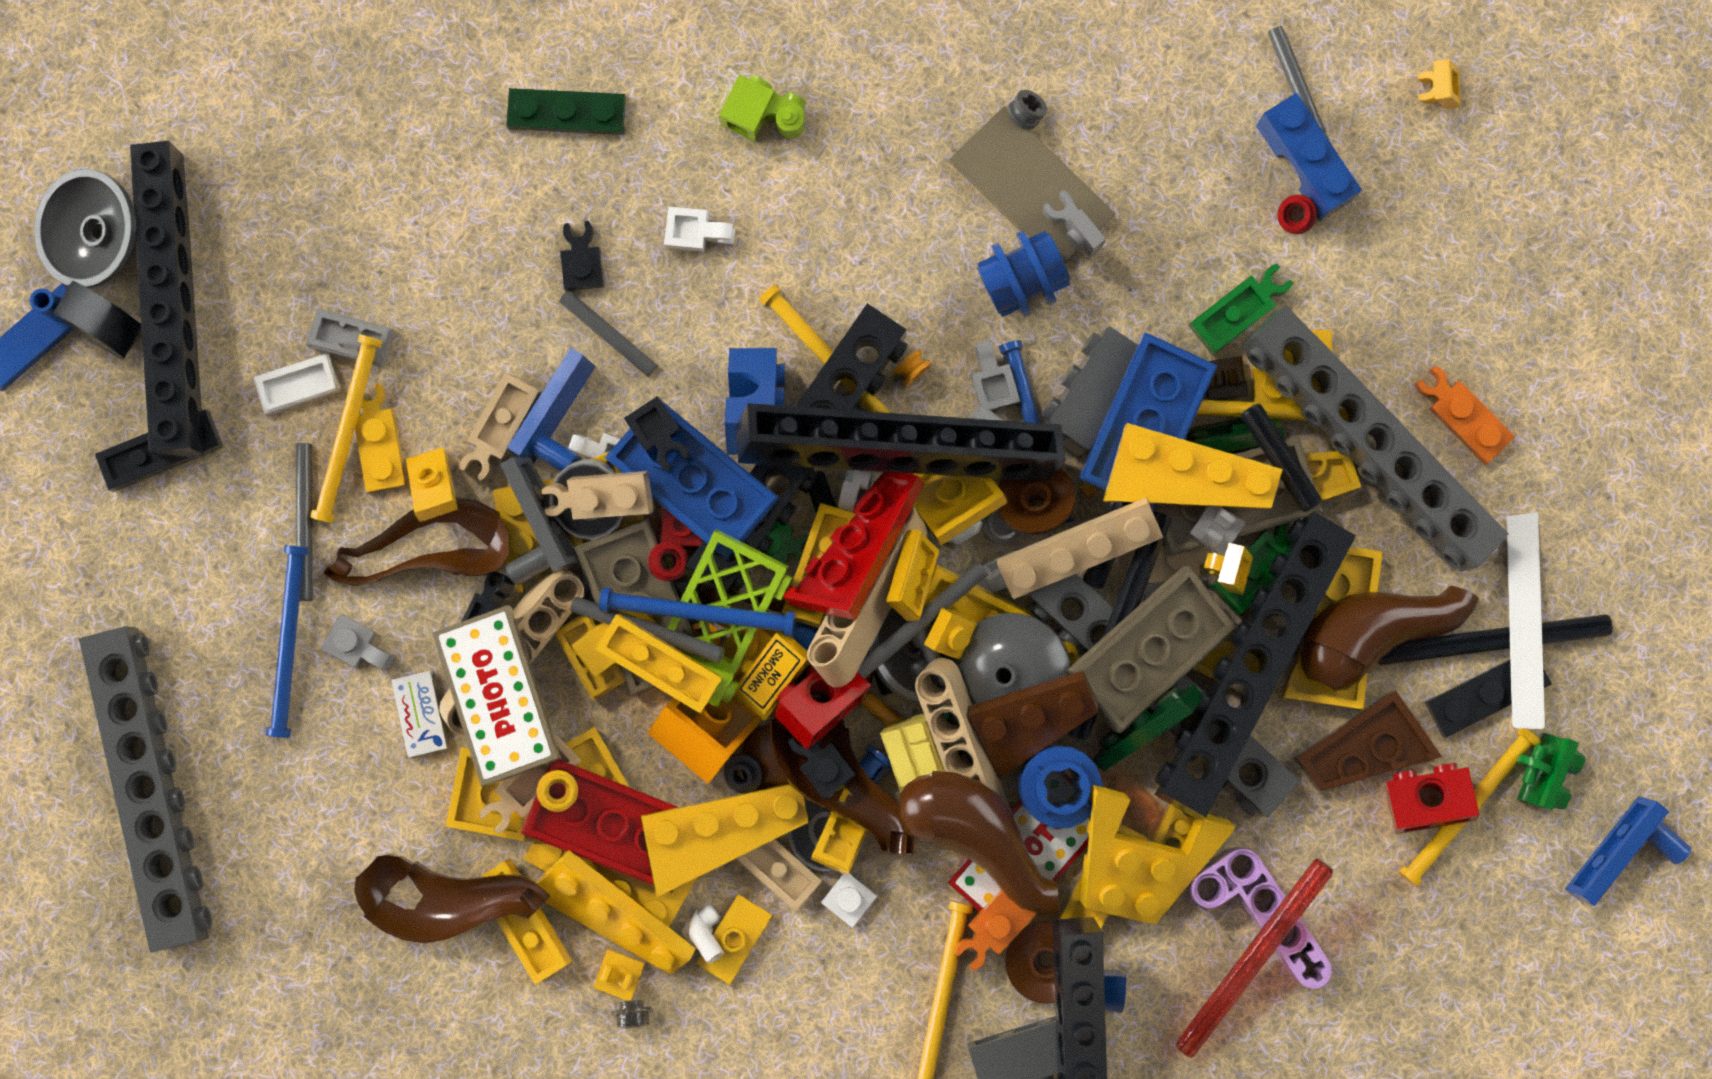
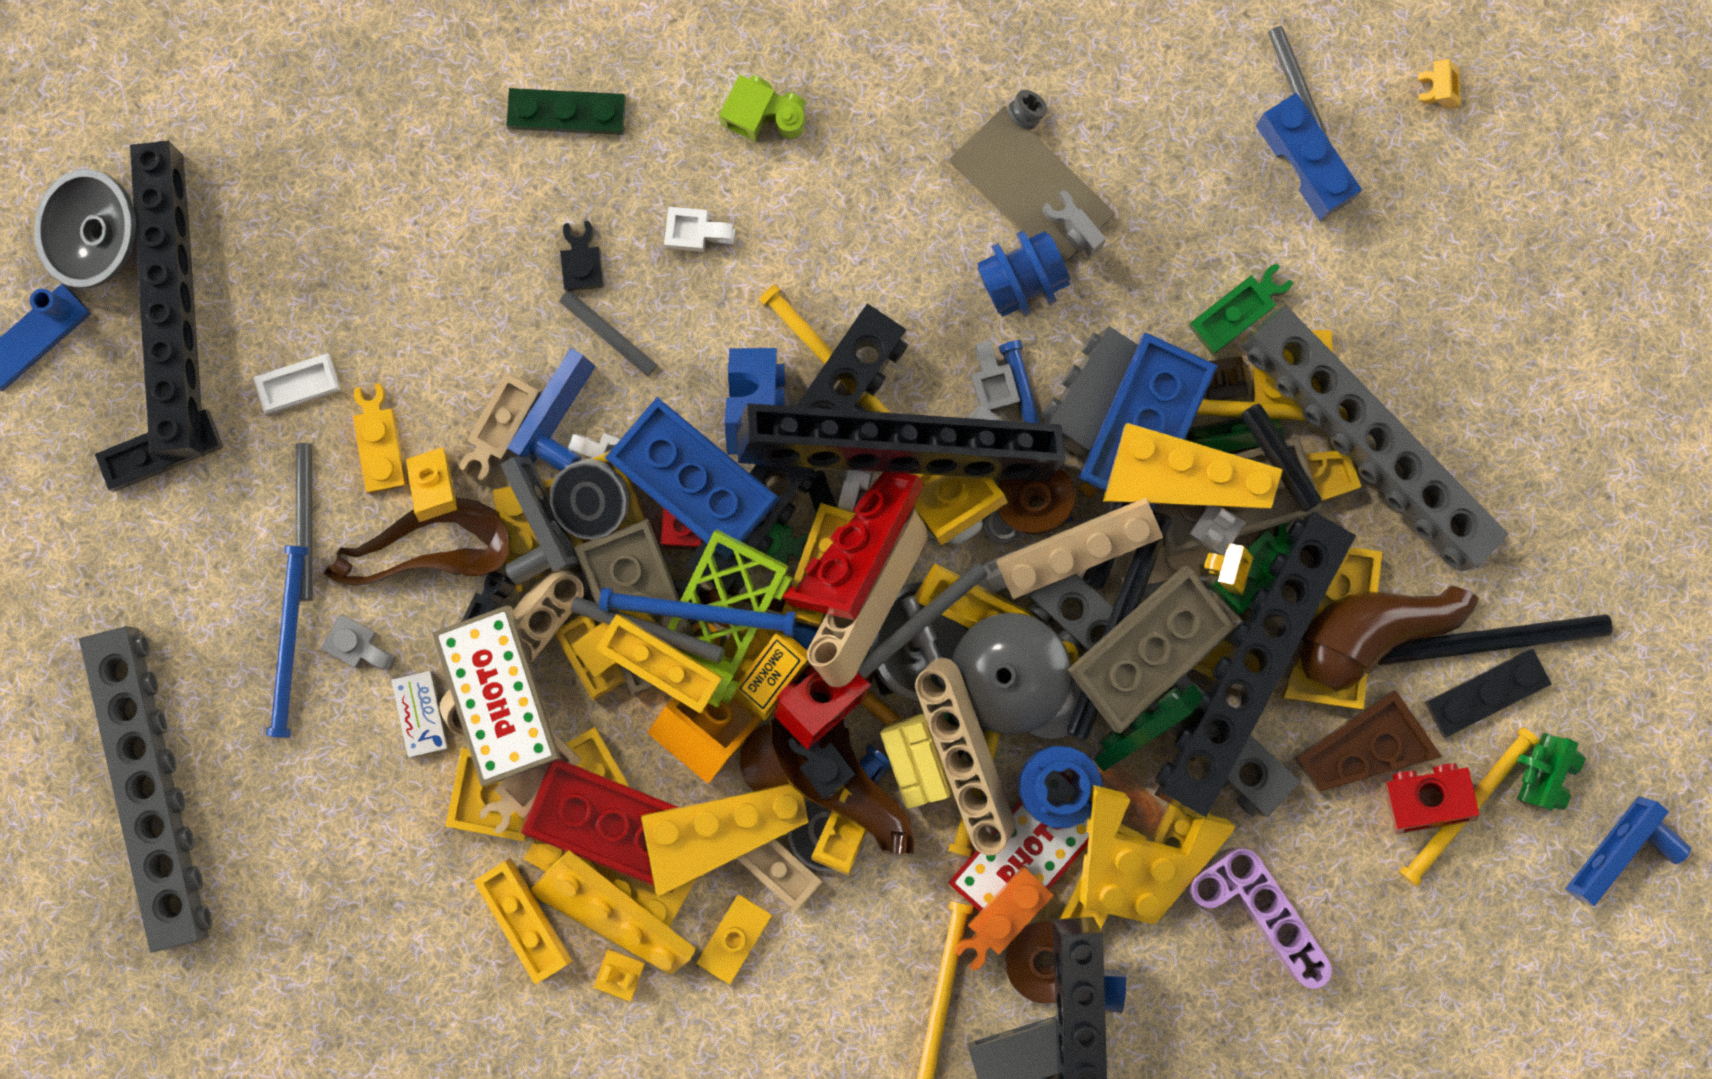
(98, 319): black slope -> none
(340, 333): light grey plate -> none
(346, 429): yellow bar -> none
(447, 902): reddish brown animal -> none
(566, 800): yellow plate -> none
(603, 495): tan plate -> none
(632, 1014): clear smoke plate -> none
(655, 430): black plate -> none
(680, 561): red plate -> none
(701, 933): white arm -> none
(751, 766): black plate -> none
(849, 899): white plate -> none
(912, 367): light orange bush -> none
(913, 575): yellow plate -> none
(950, 634): yellow plate -> none
(977, 824): reddish brown animal -> none
(1031, 719): reddish brown wing -> none
(1254, 957): clear red axle -> none
(1286, 208): red plate -> none
(1466, 417): orange plate -> none
(1525, 621): white sticker -> none

